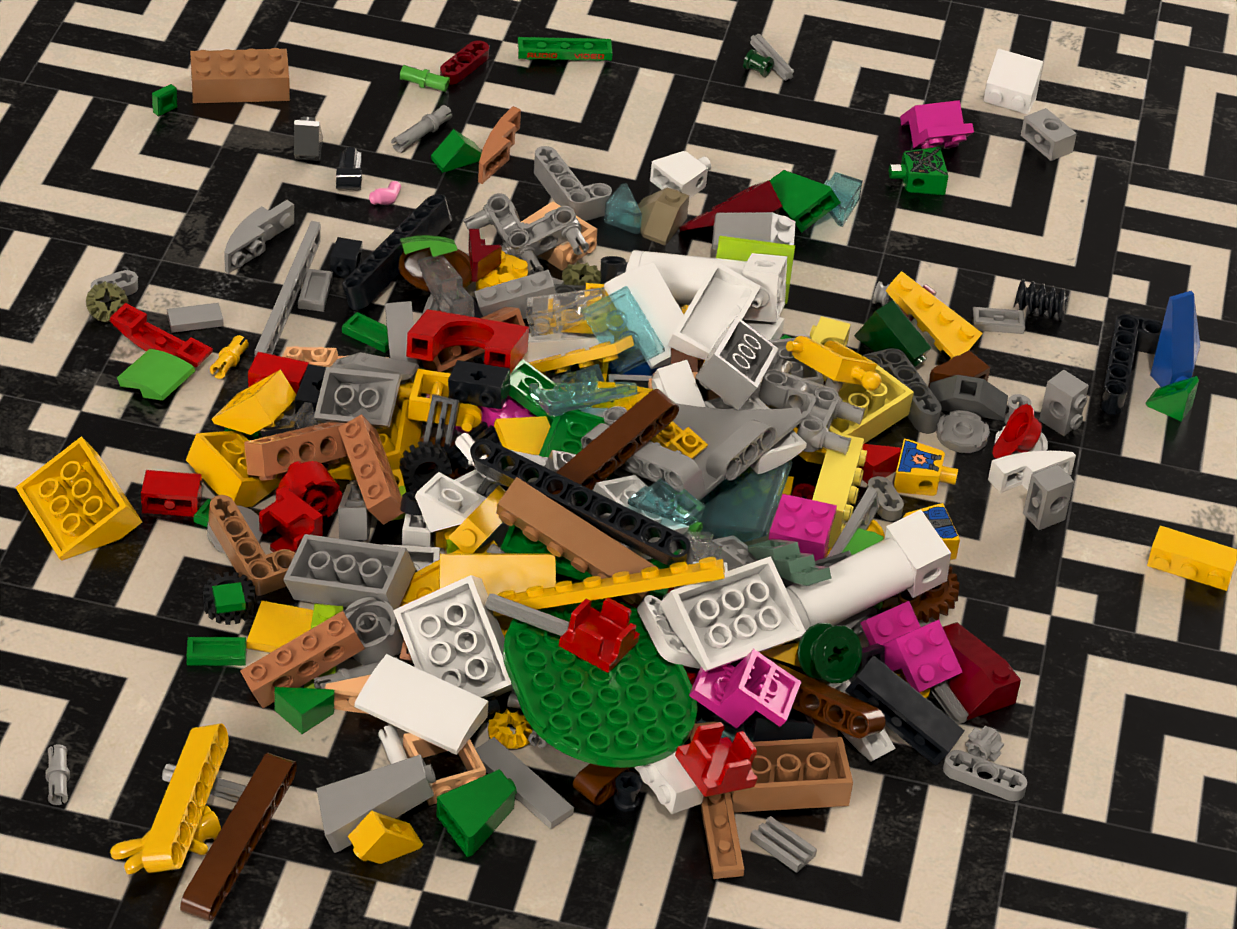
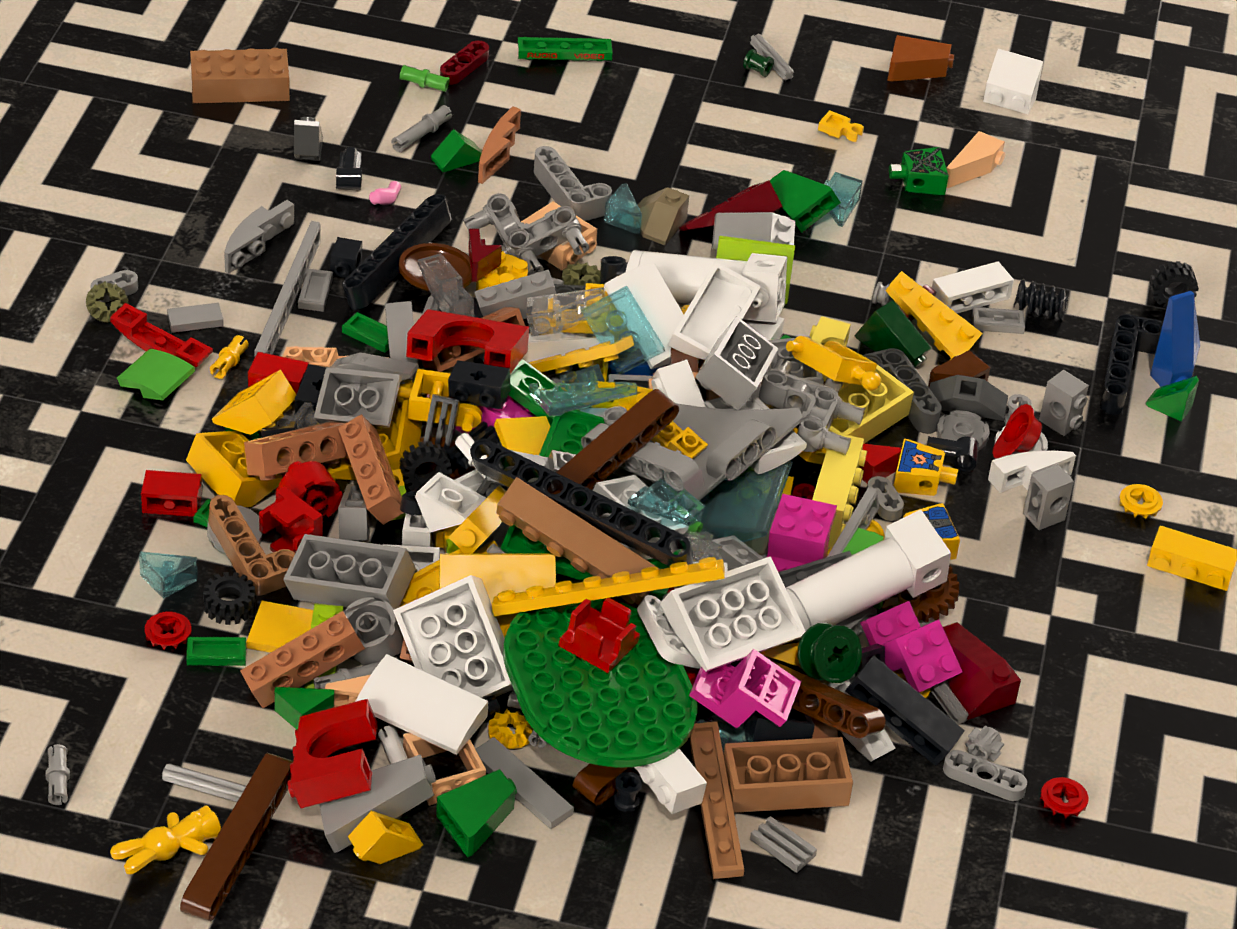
(78, 501): yellow slope -> none
(164, 100): green tile -> none
(166, 621): none -> red gear
(167, 572): none -> clear light blue slope
(185, 798): yellow beam -> none
(228, 597): green tile -> none
(319, 734): none -> red arch
(436, 244): bright green slope -> none
(526, 614): light grey axle -> none
(680, 173): white torso -> none
(716, 762): red panel -> none
(789, 562): sand green slope -> none
(839, 125): none -> yellow plate
(919, 59): none -> dark orange slope
(937, 125): dark pink bracket -> none
(960, 453): none -> black piece
(974, 287): none -> white brick
(976, 159): none -> light nougat slope
(1048, 134): light grey brick -> none
(1074, 792): none -> red gear
(1133, 493): none -> yellow gear
(1169, 275): none -> black tyre

